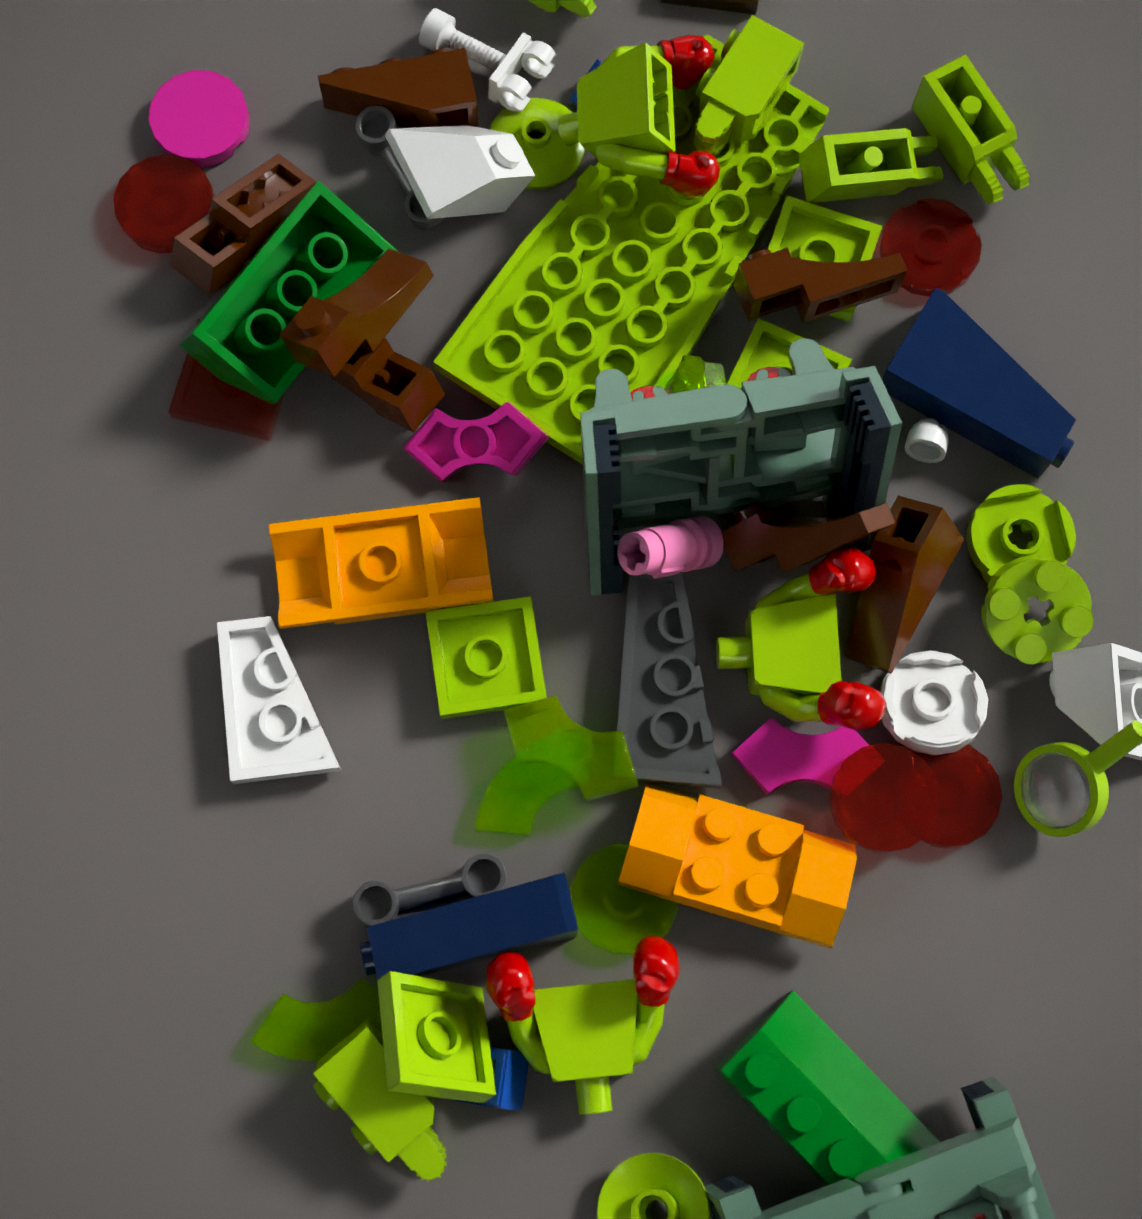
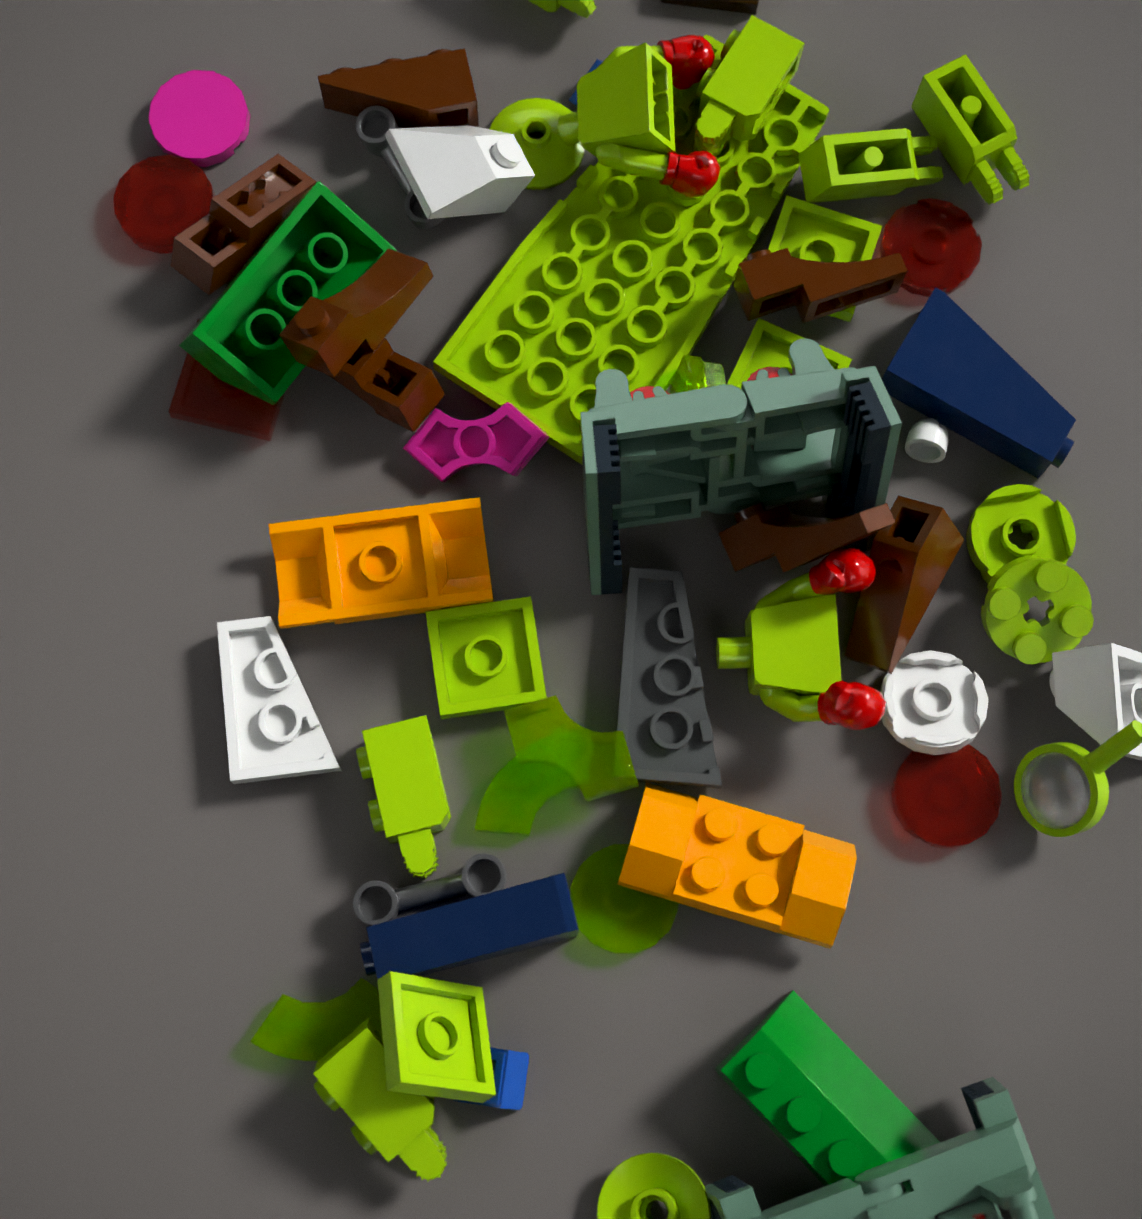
(408, 789): none -> lime hinge
(504, 84): white bar -> none
(586, 1028): lime torso -> none
(671, 548): bright pink axle -> none
(782, 757): dark pink tile -> none
(884, 798): clear red tile -> none

